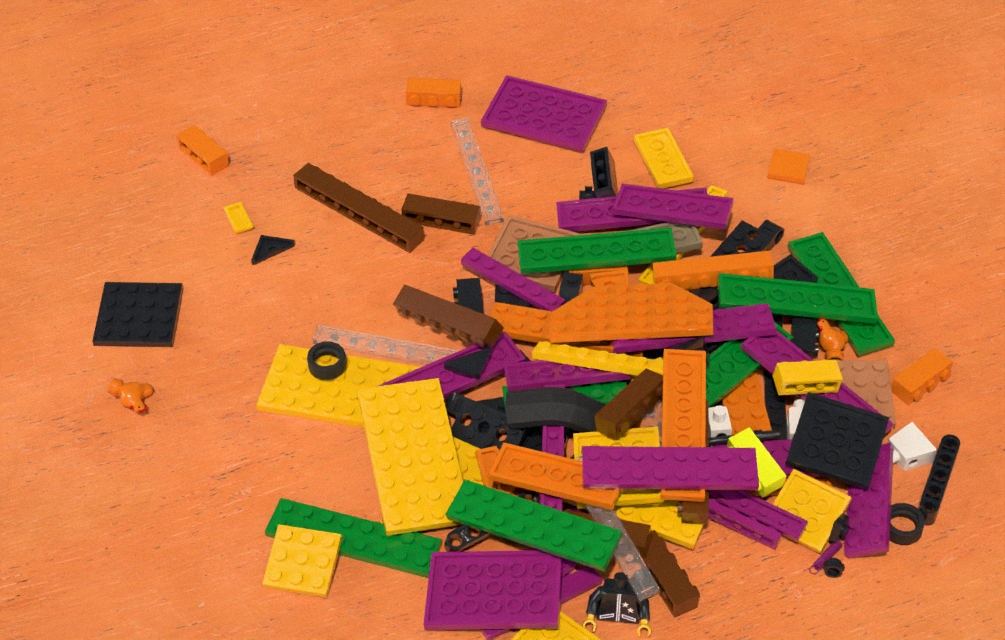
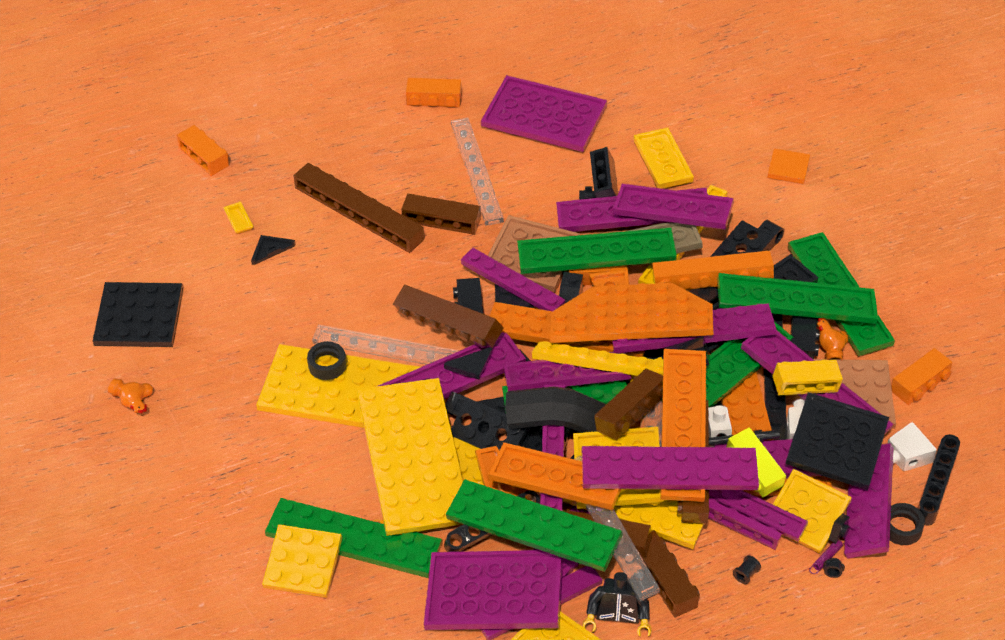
(746, 569): none -> black bush

